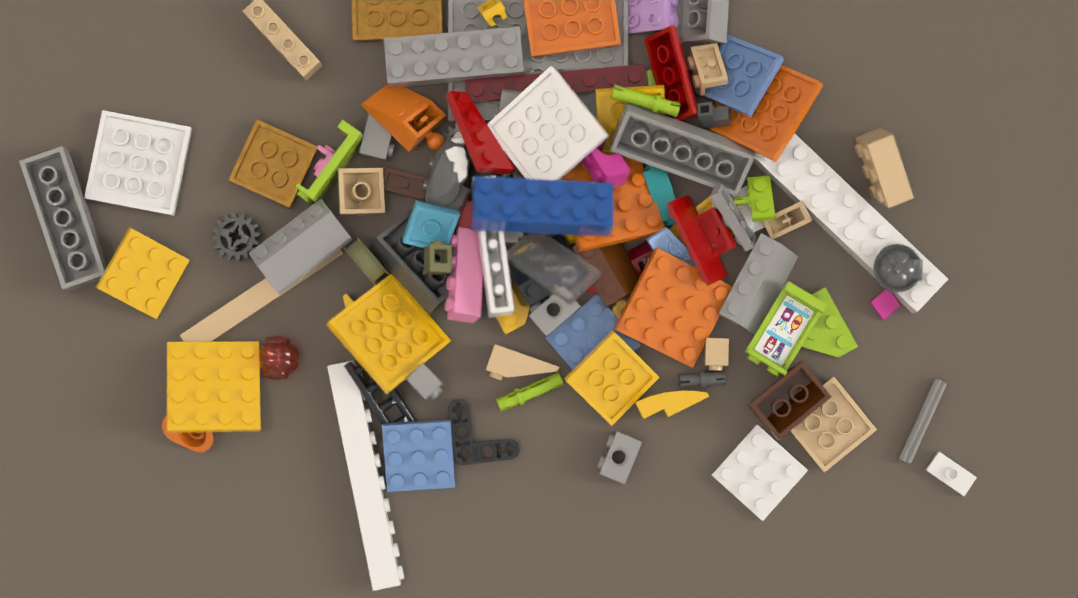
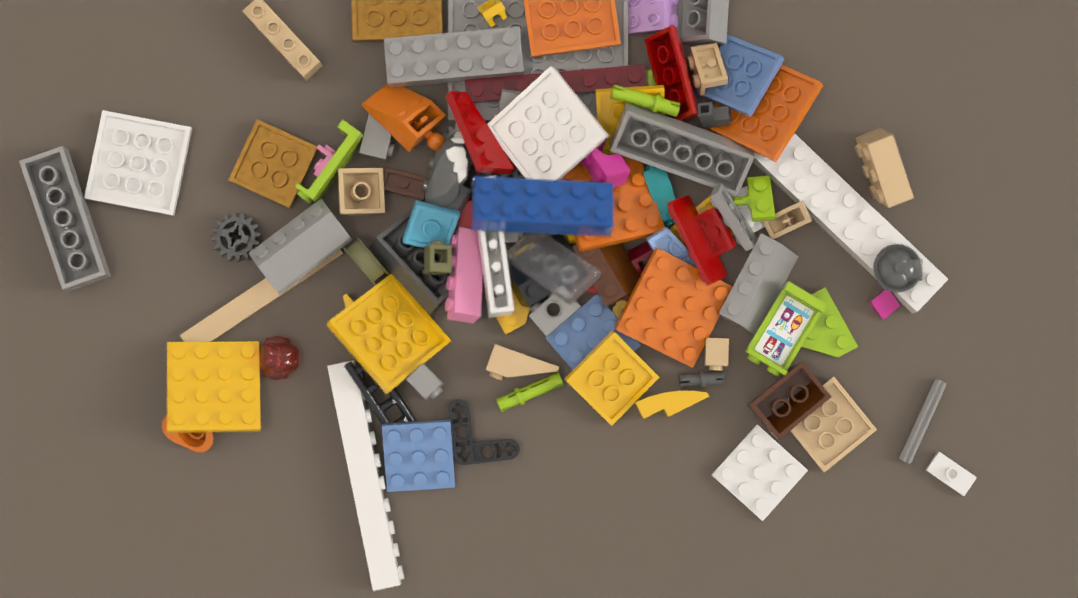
(142, 273): yellow plate -> none
(629, 447): light grey brick -> none

